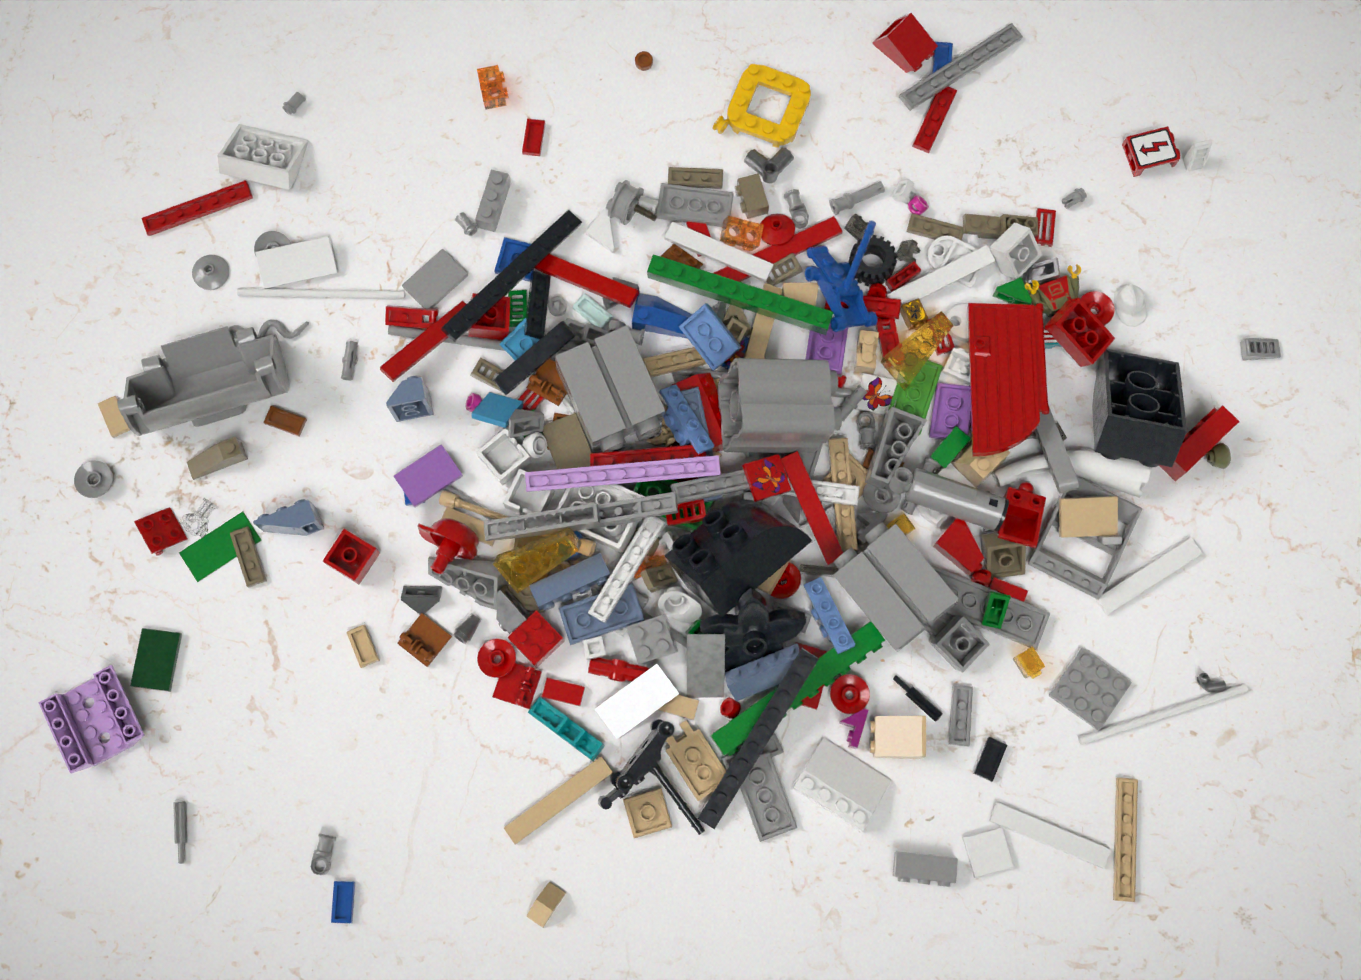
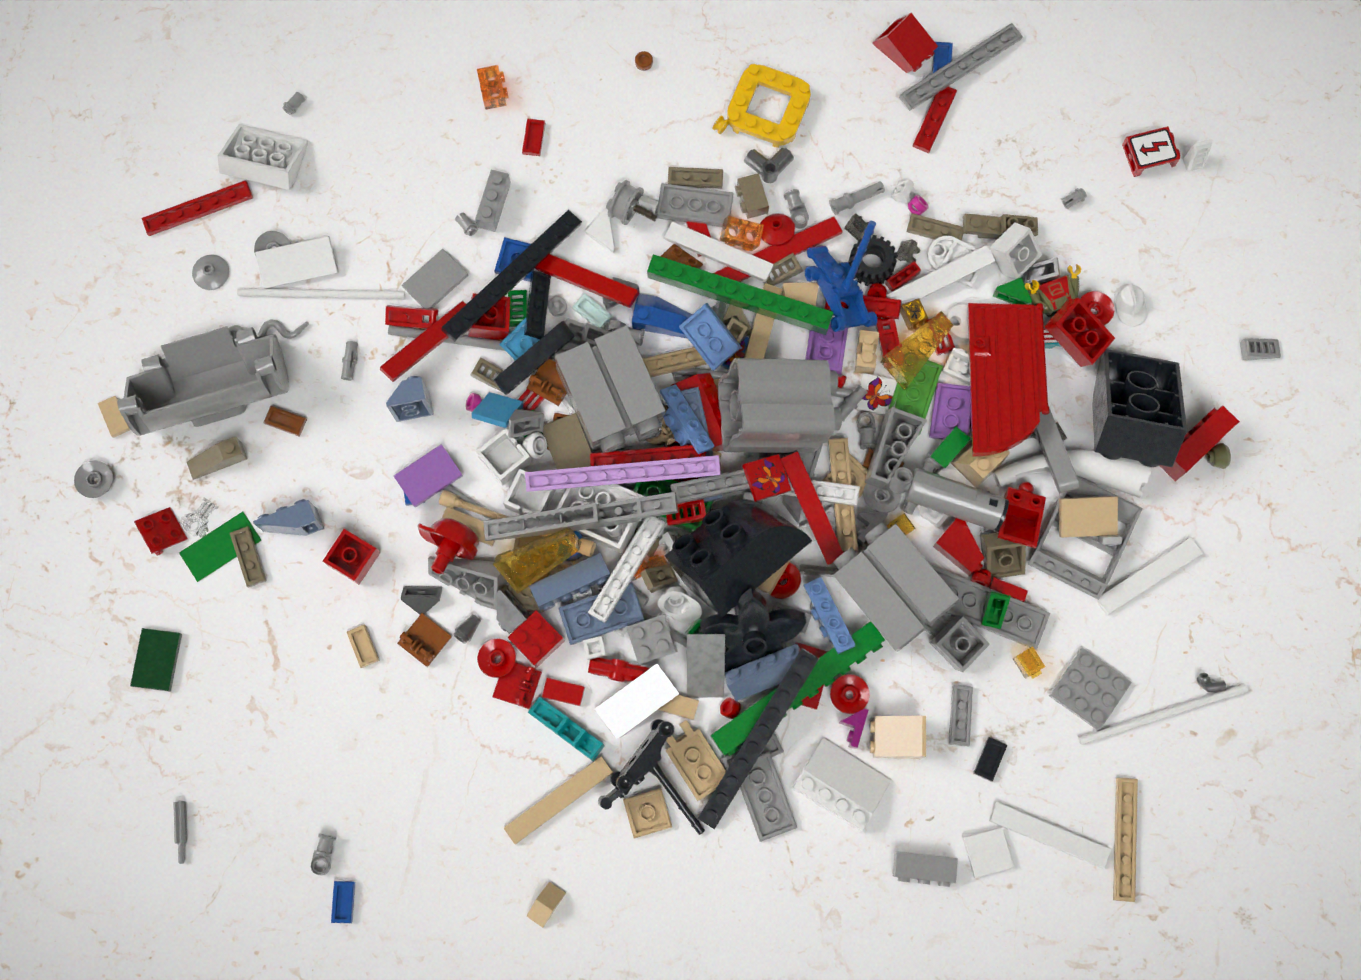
(80, 729): lavender slope -> none
(919, 700): black axle -> none
(1042, 241): red tile -> none

